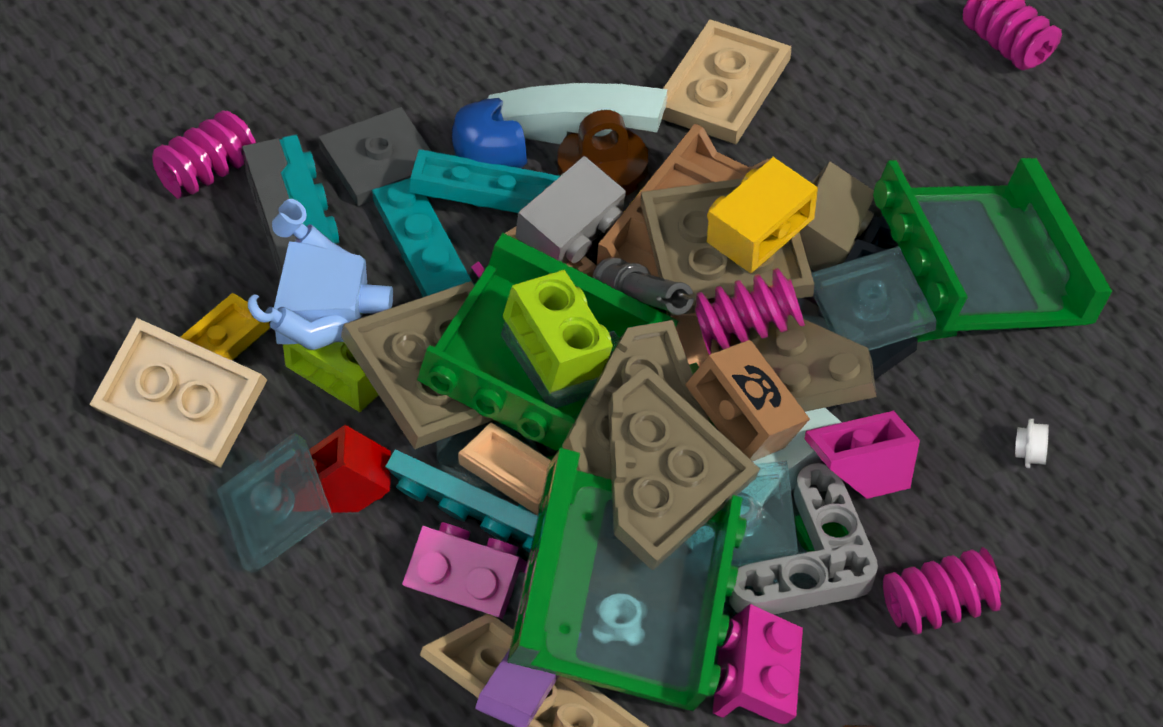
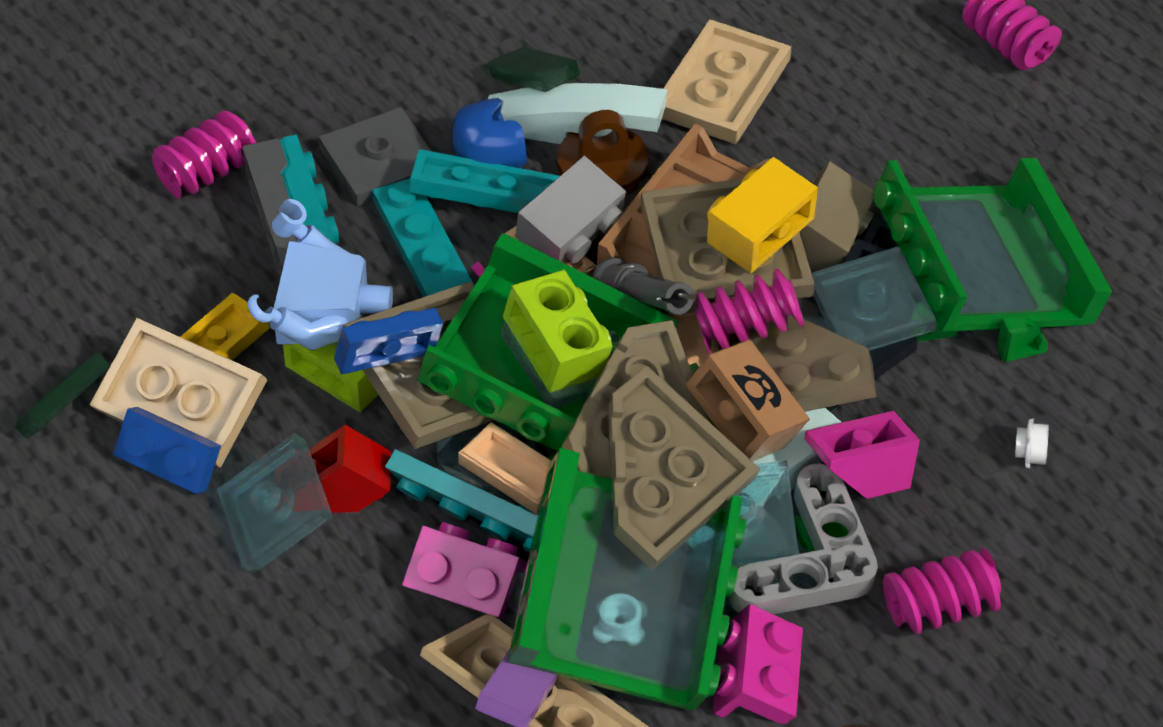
(61, 395): none -> clear green tile
(167, 450): none -> blue plate
(387, 340): none -> blue plate
(534, 69): none -> clear green tile
(1020, 339): none -> green tile

